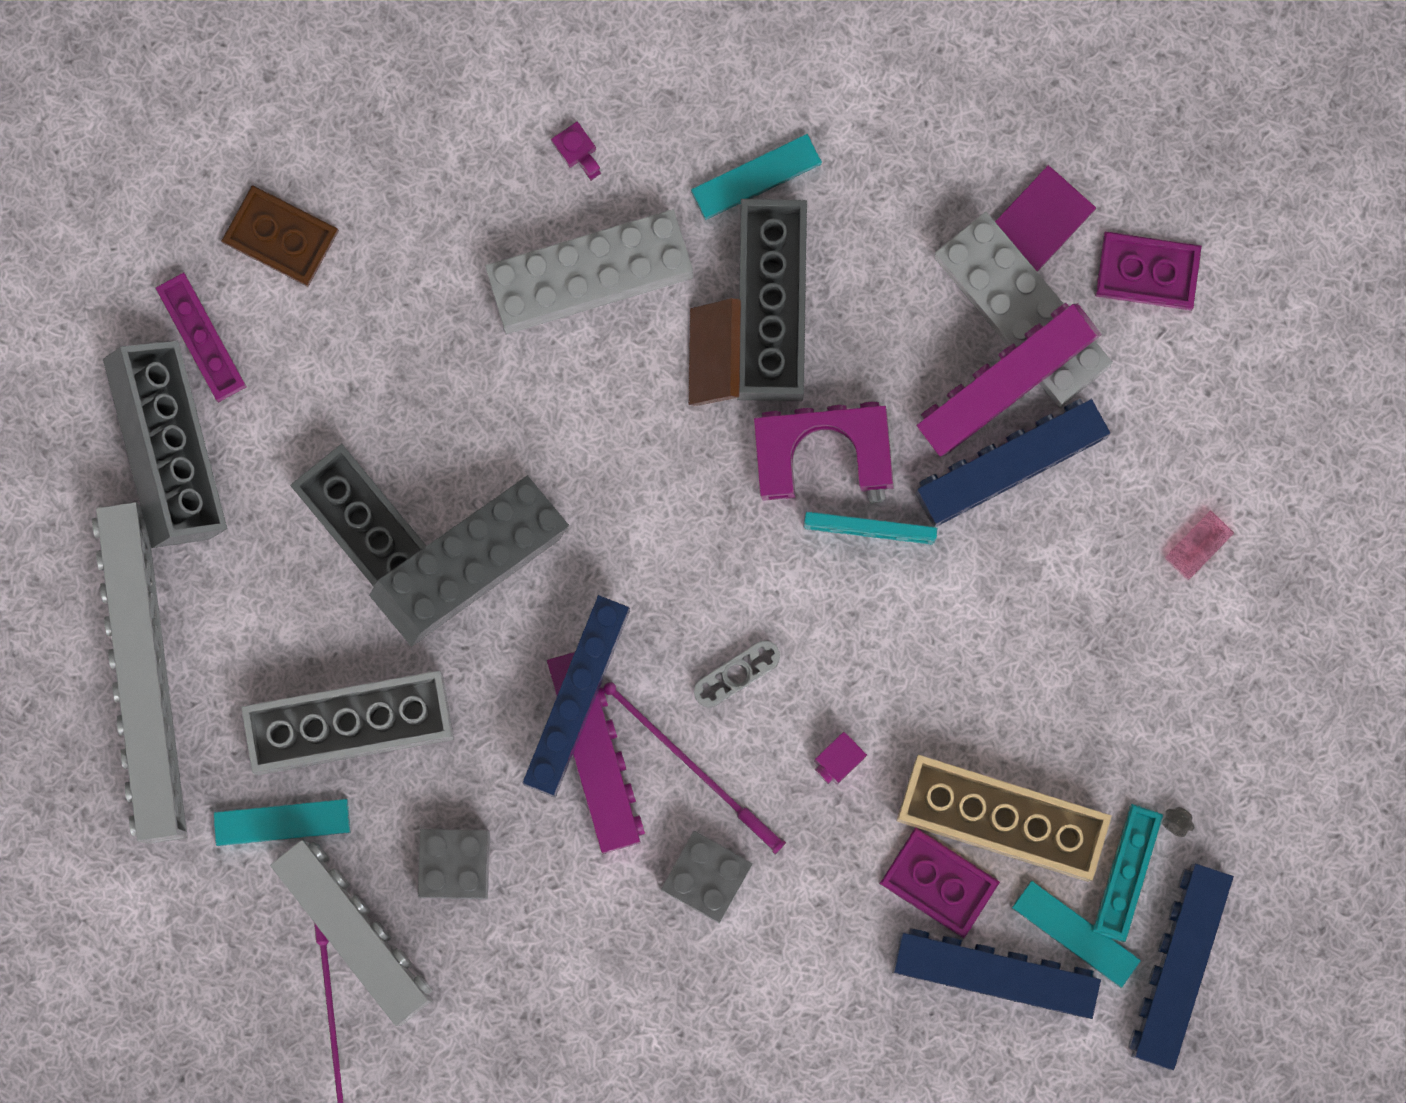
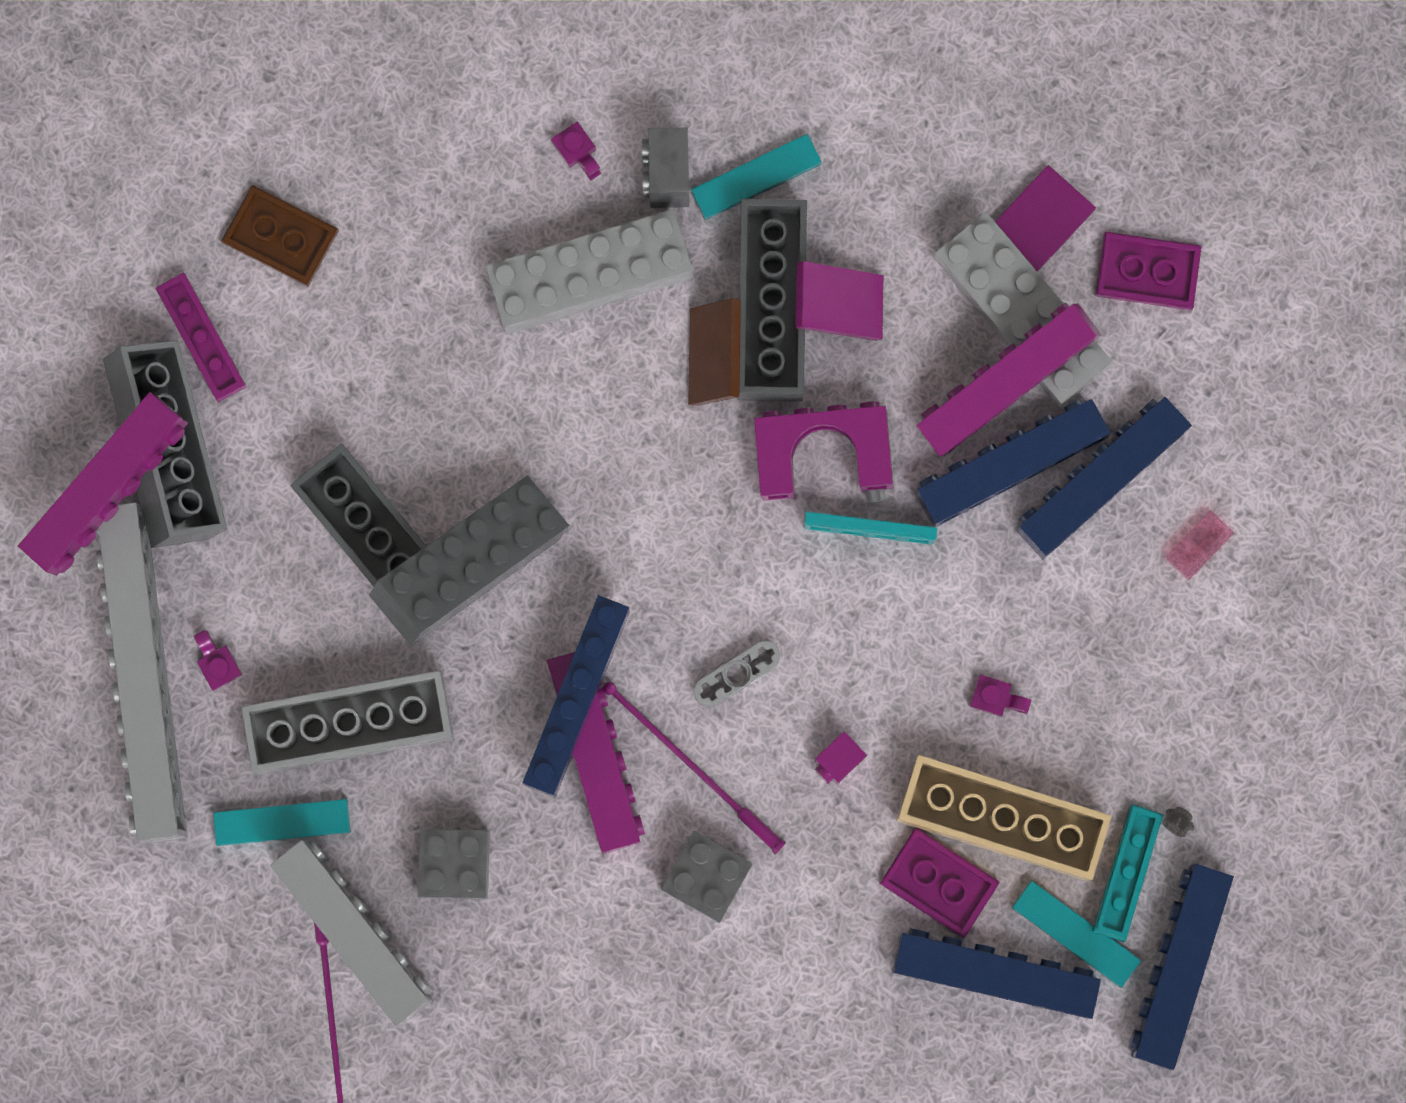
(103, 485): none -> magenta brick
(217, 665): none -> magenta plate
(668, 165): none -> flat silver brick
(839, 301): none -> magenta tile
(994, 696): none -> magenta plate
(1103, 478): none -> dark blue brick

